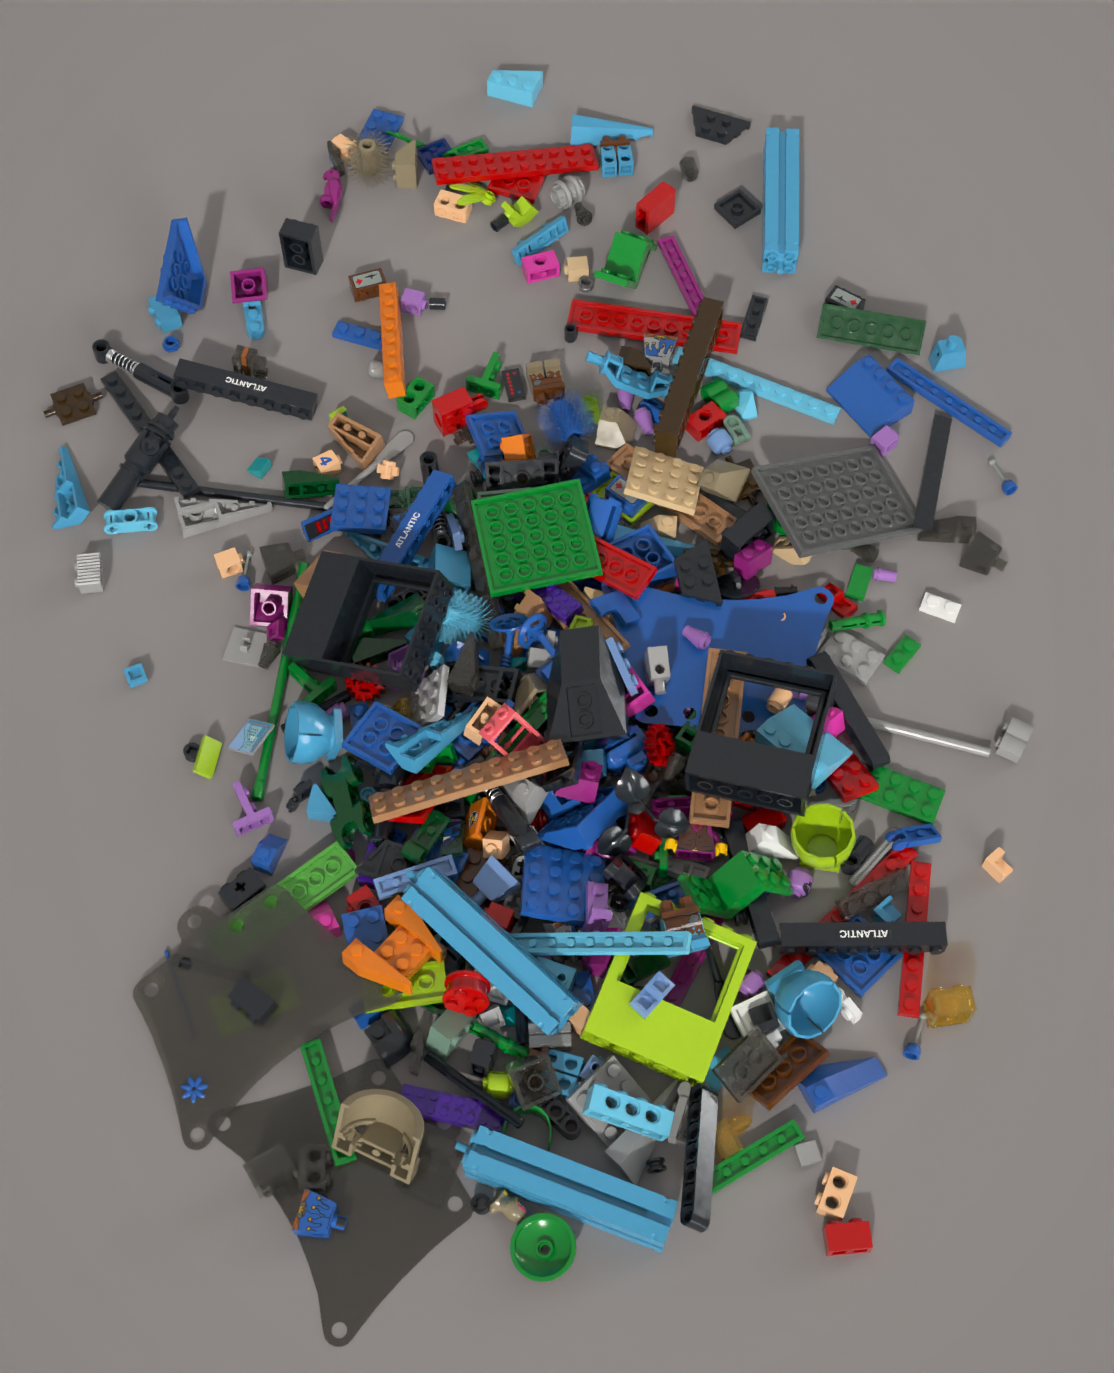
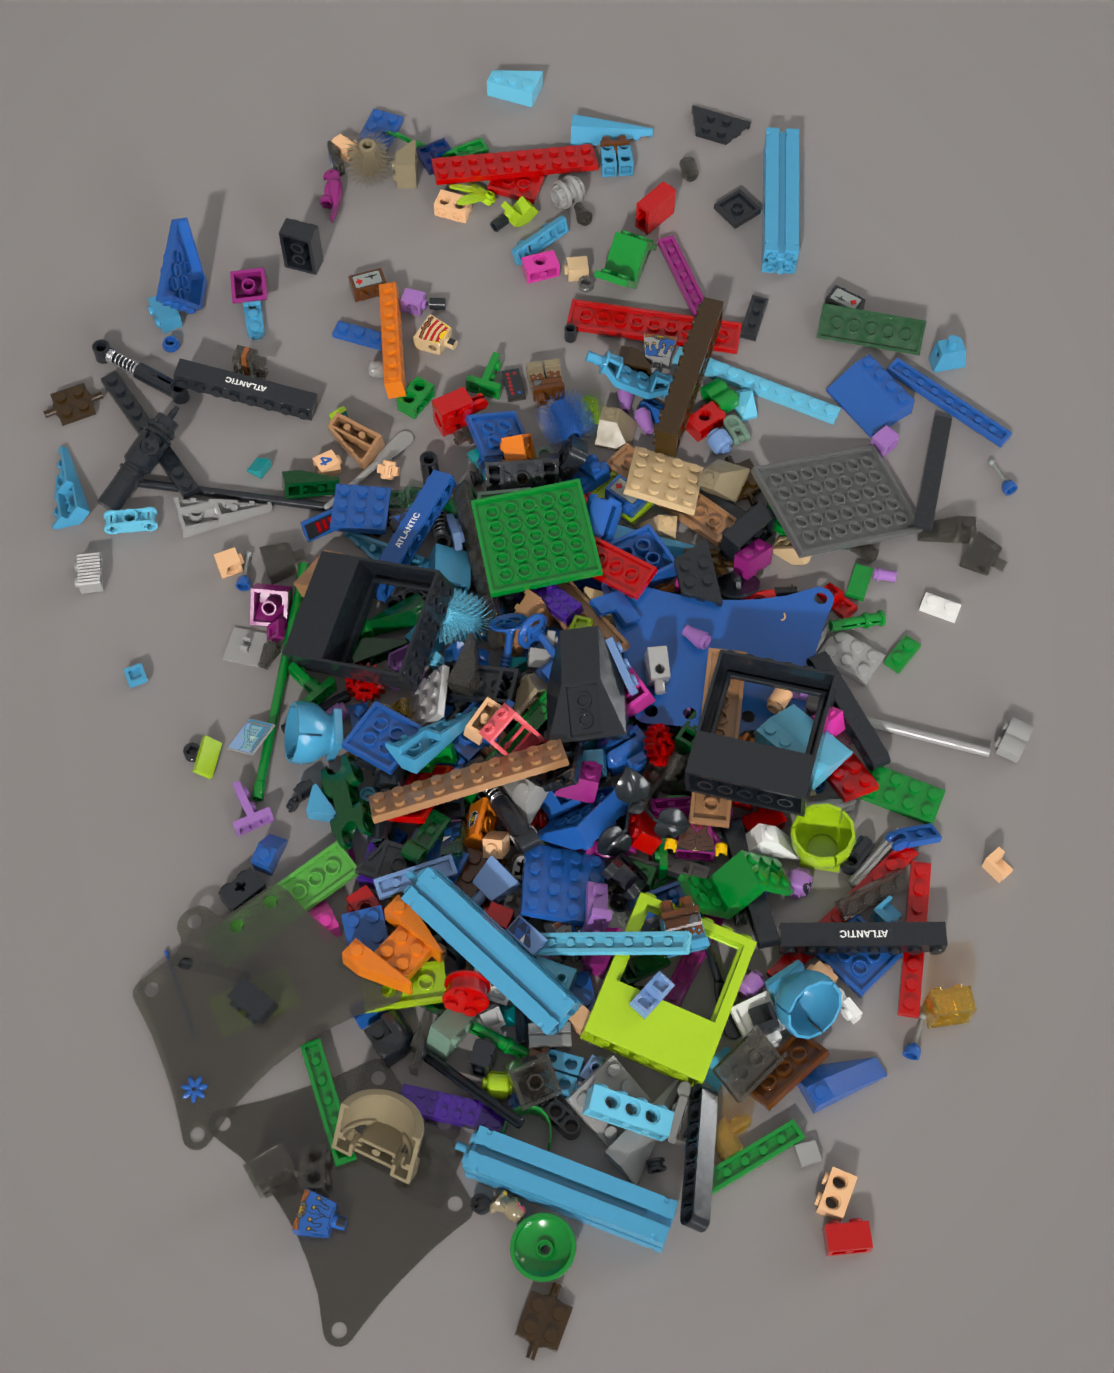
(434, 336): none -> tan torso
(527, 935): none -> slope
(543, 1321): none -> dark brown plate

